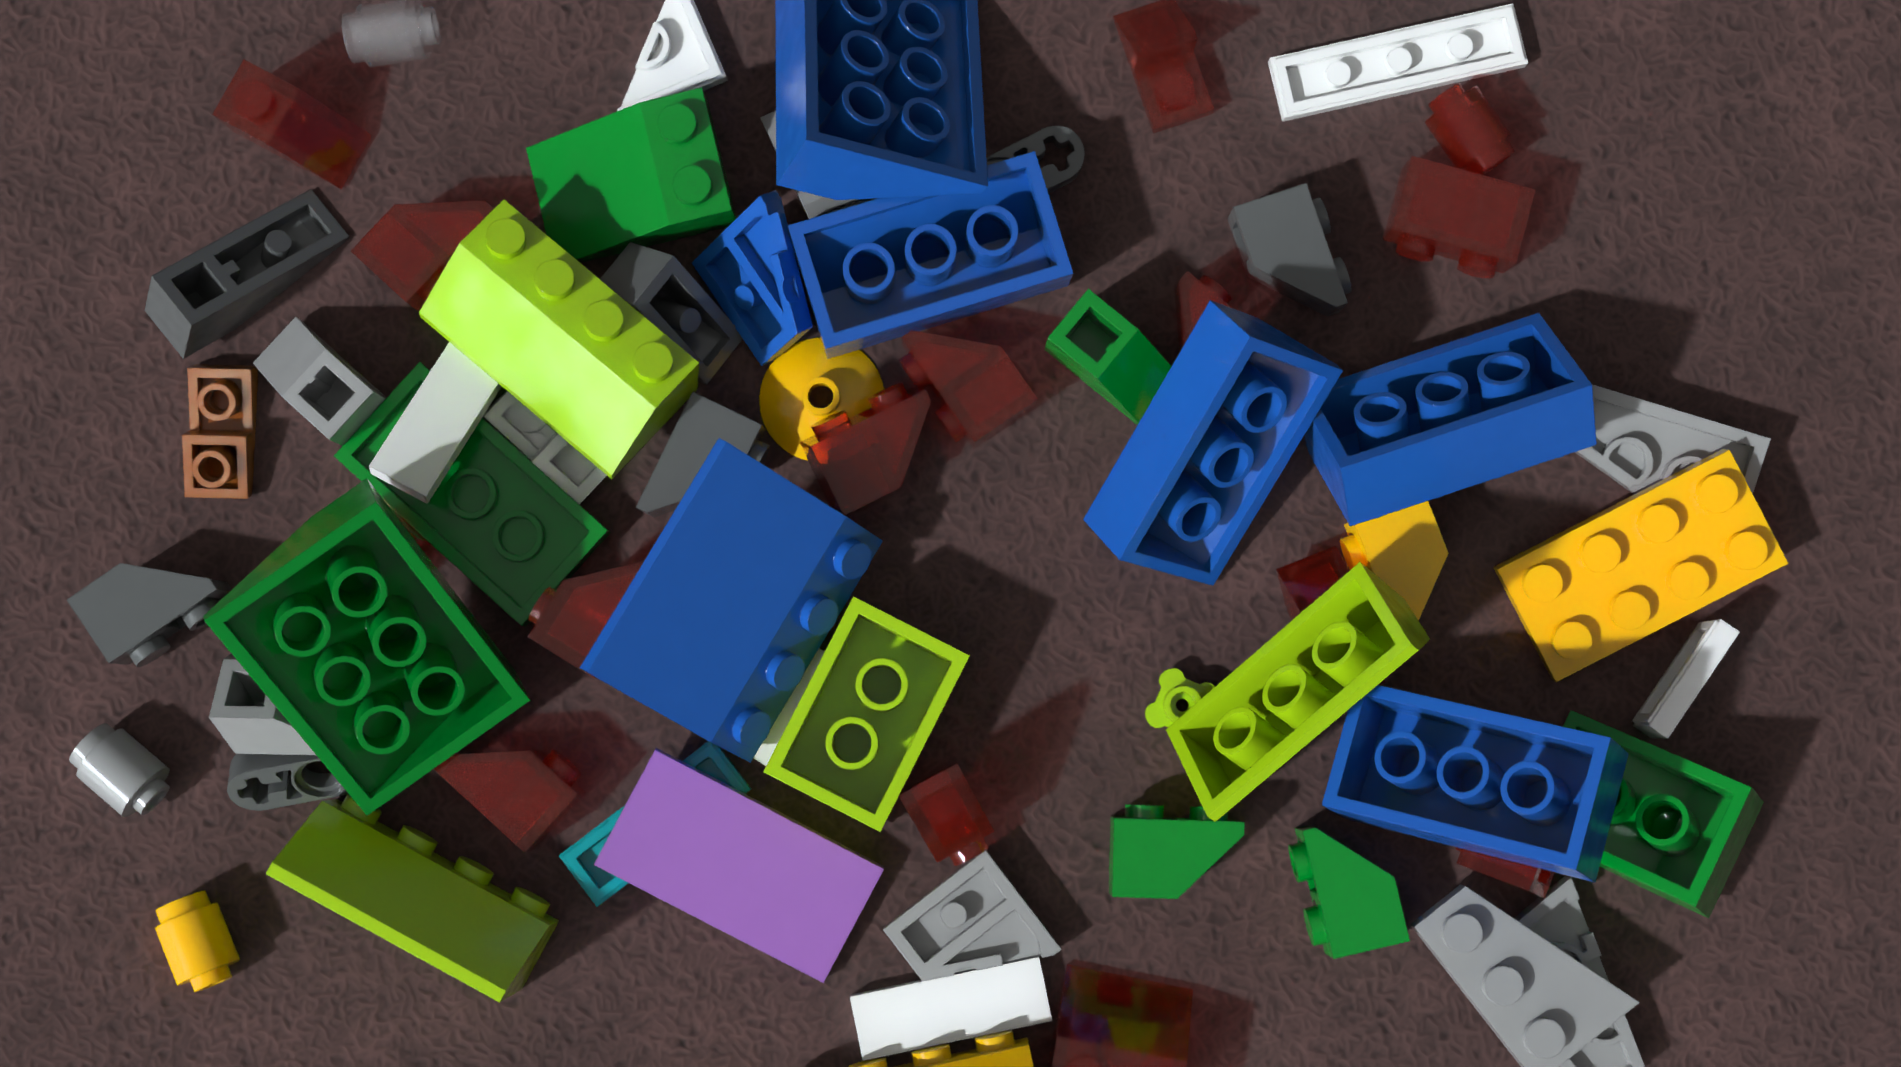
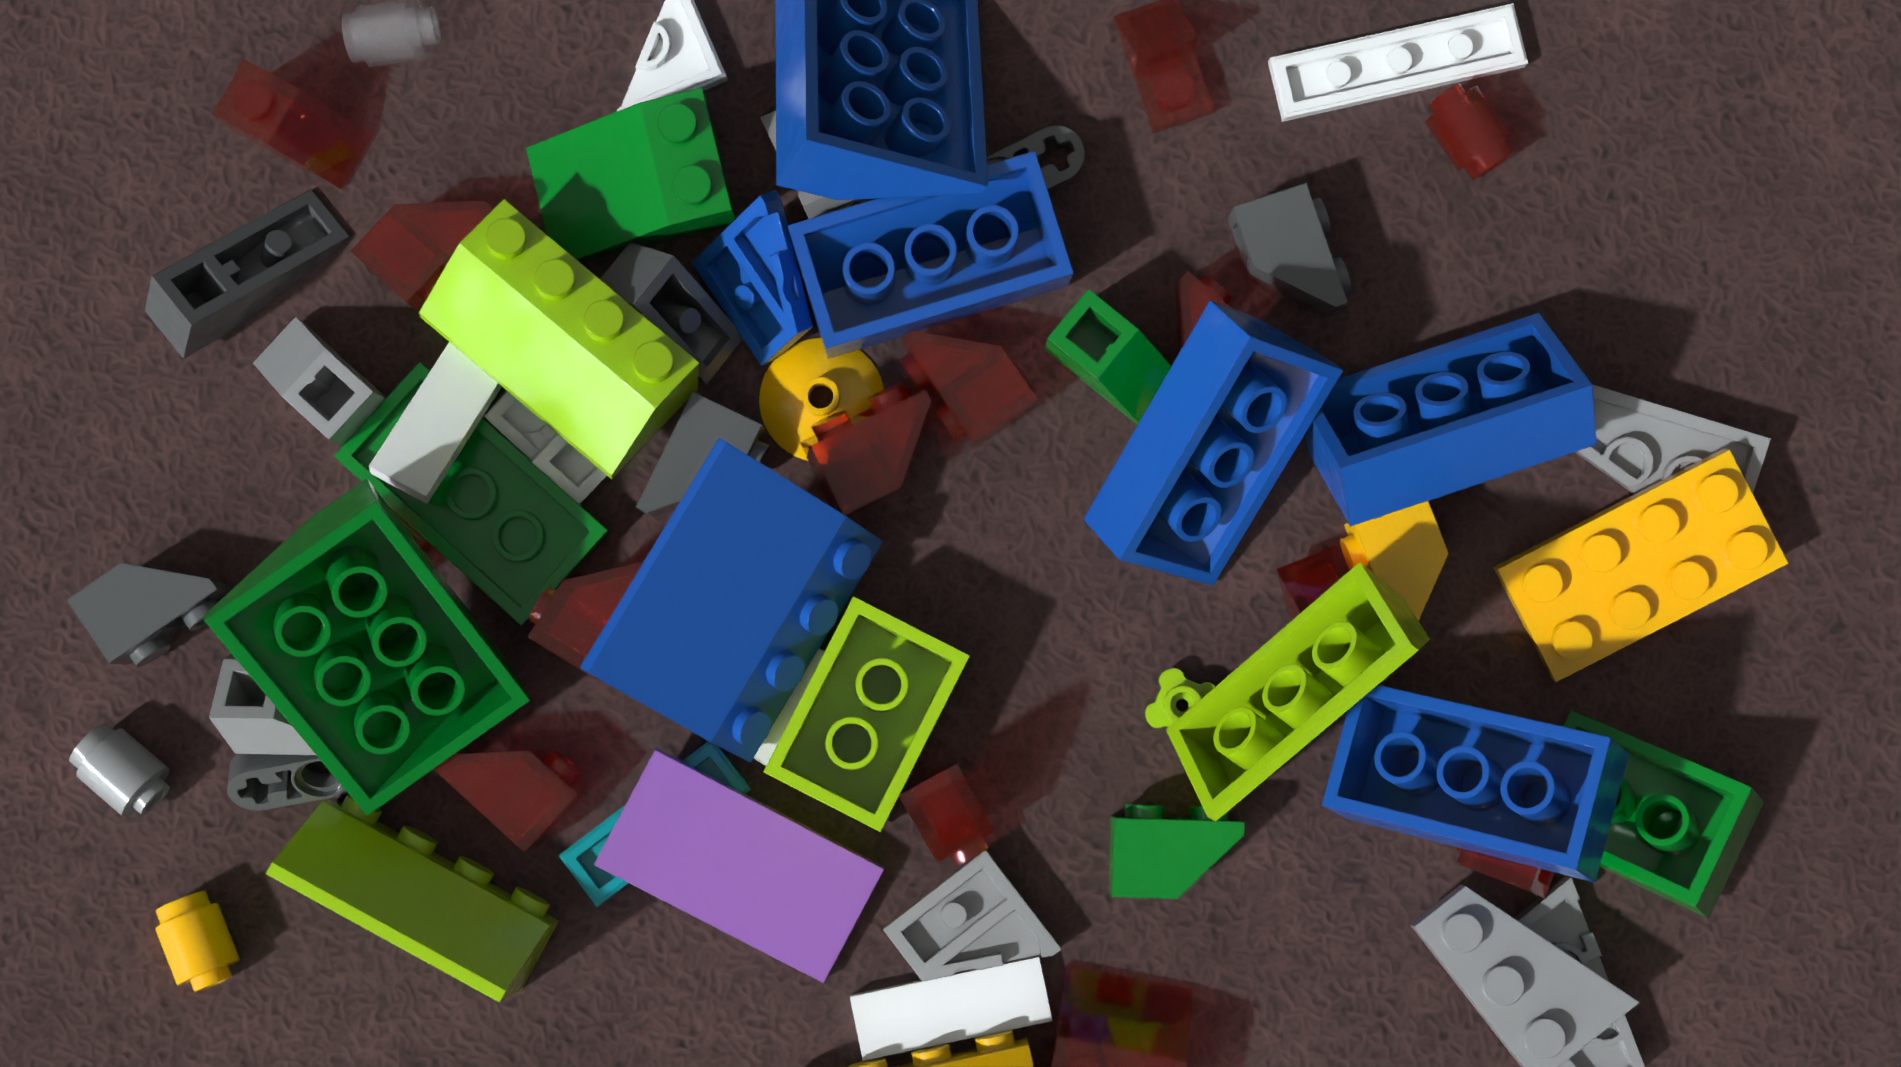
(222, 431): dark orange slope -> none
(1352, 898): green slope -> none
(1458, 217): clear red brick -> none
(1684, 678): white tile -> none

